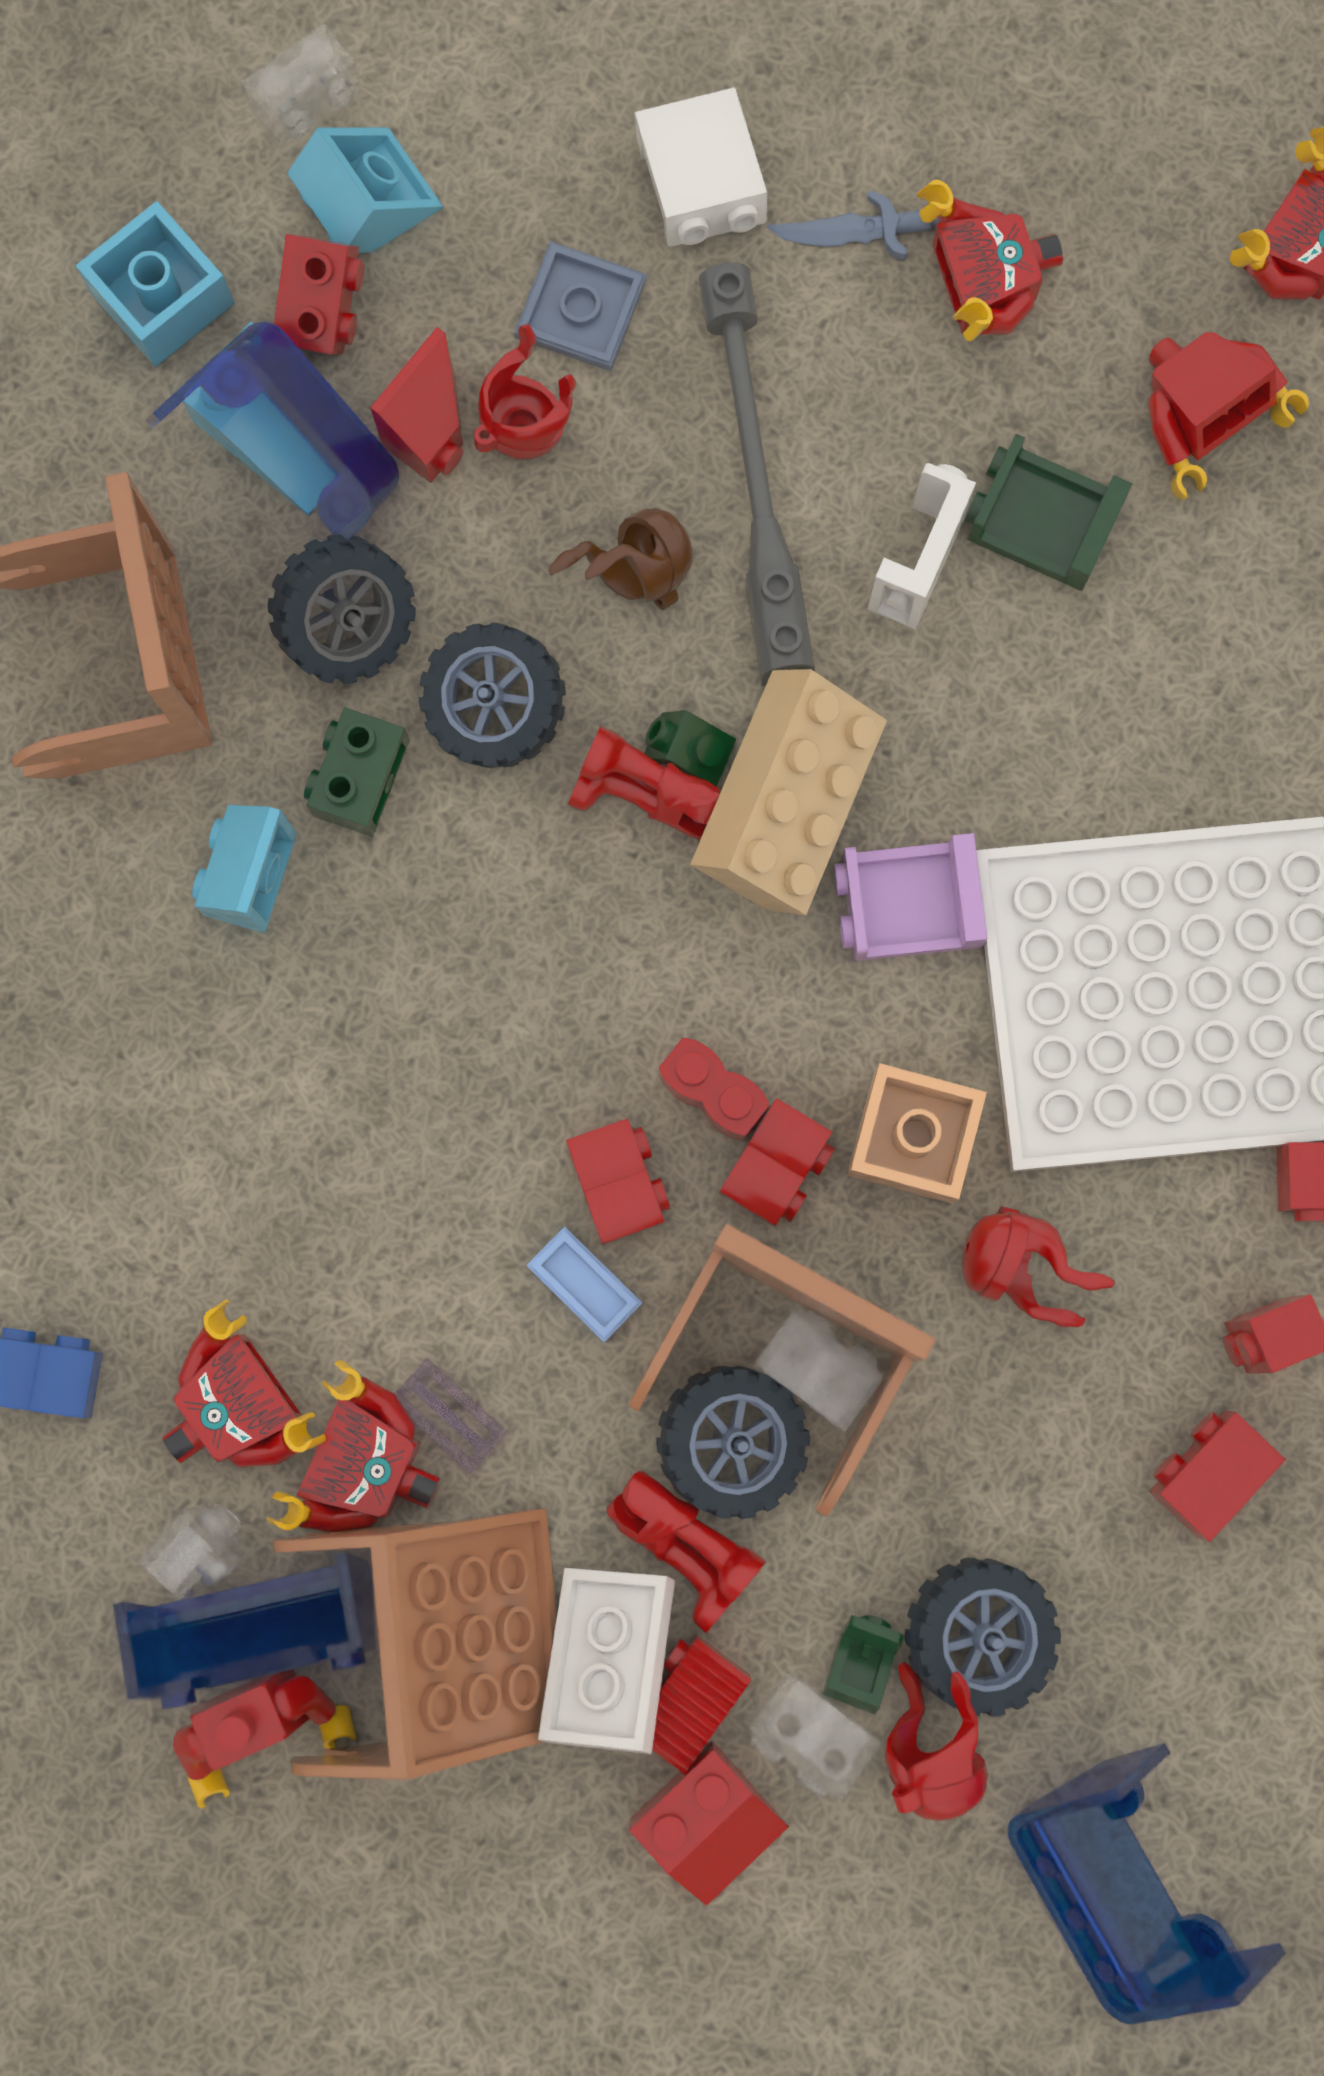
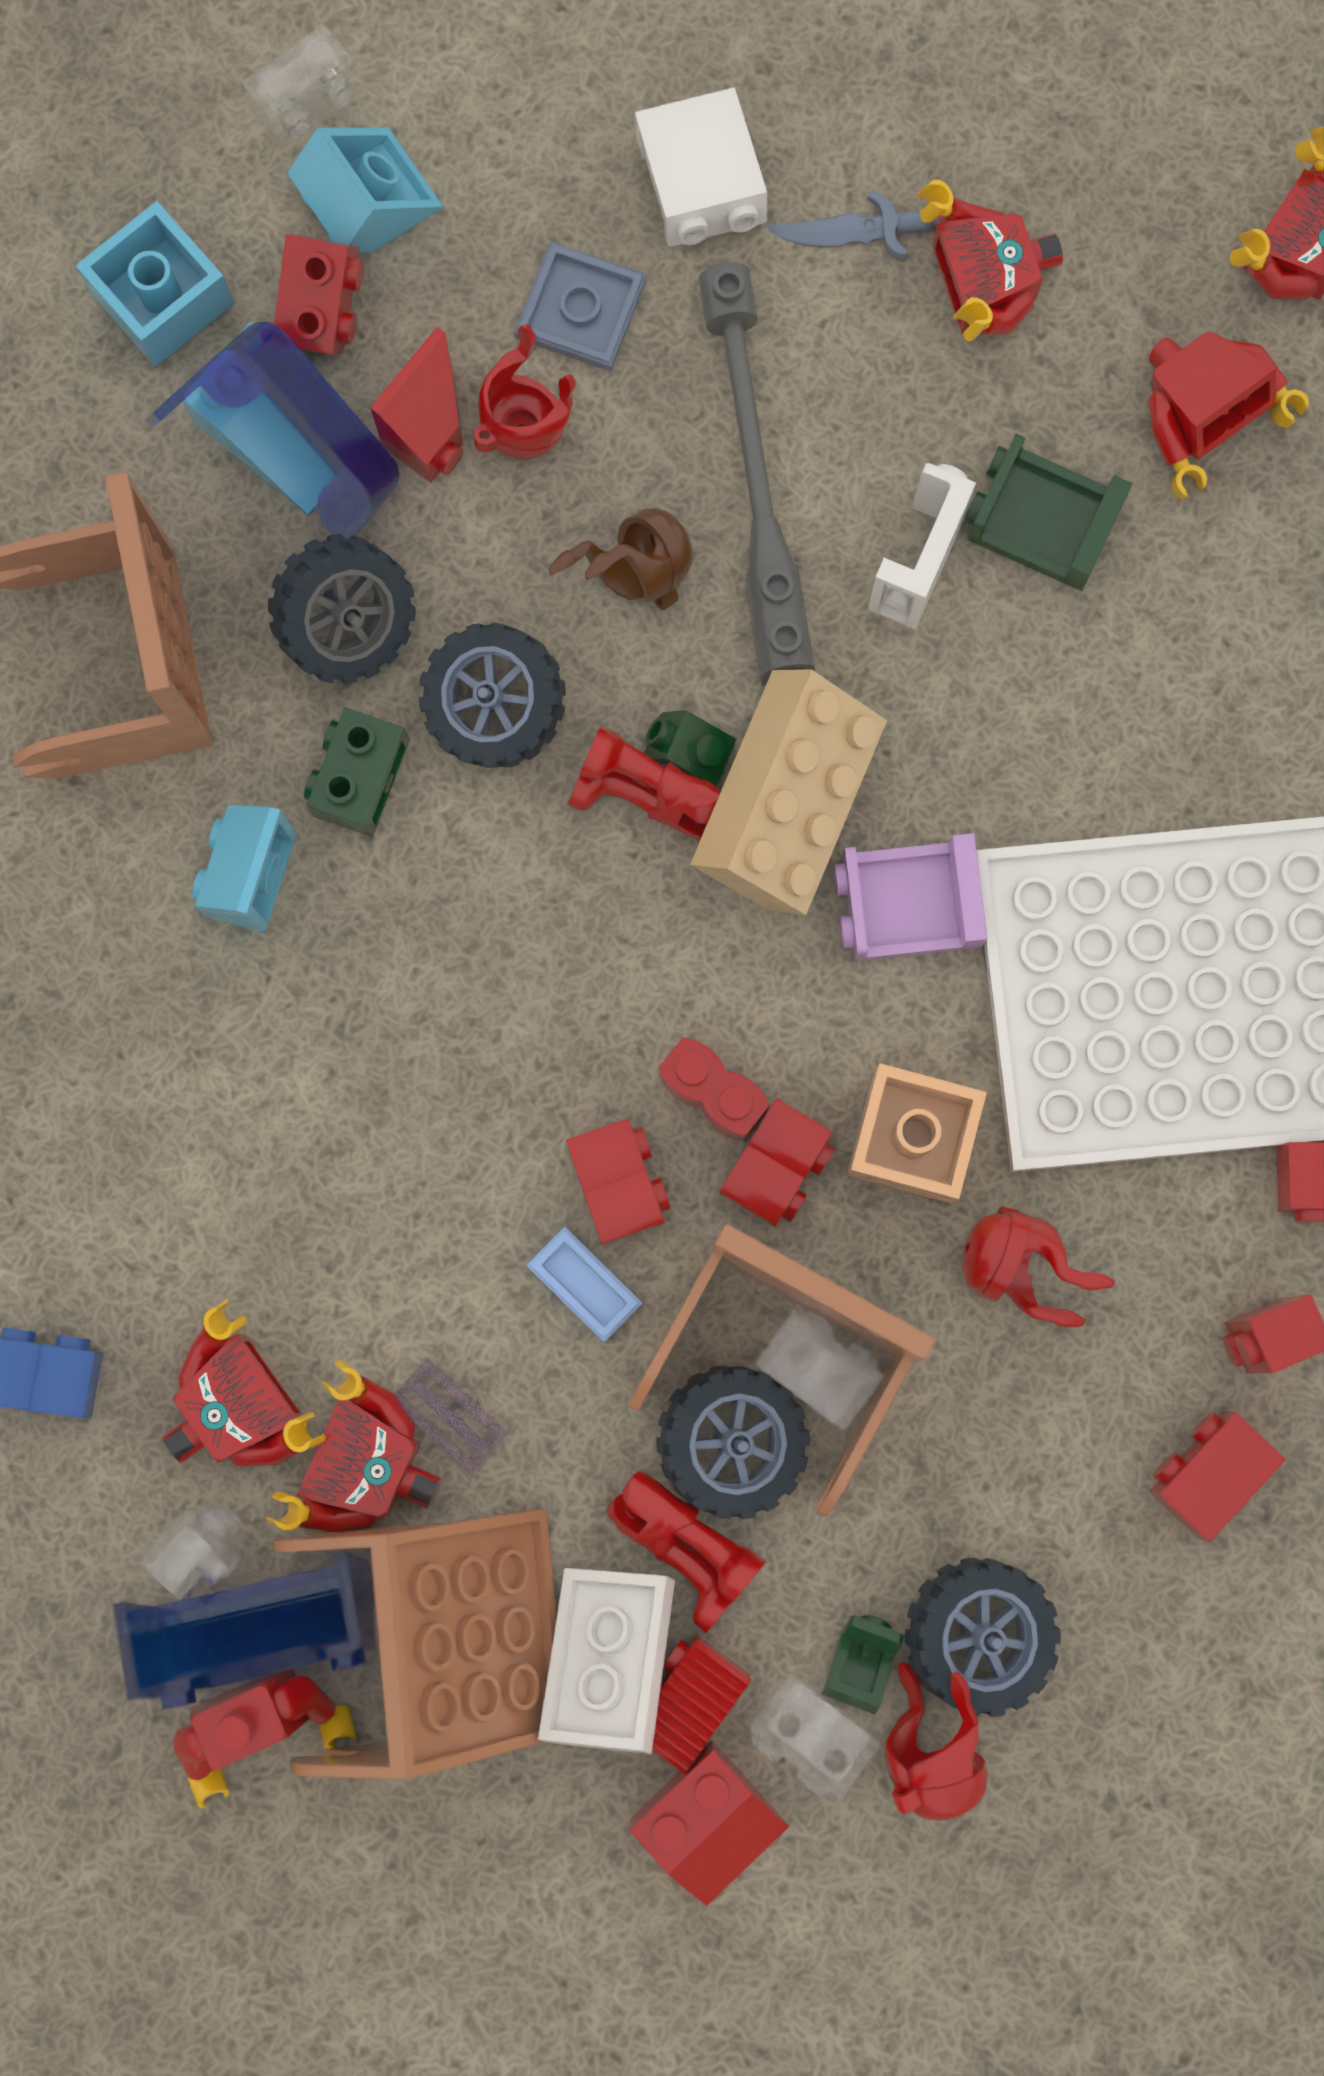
(1115, 1909): clear blue windscreen -> none

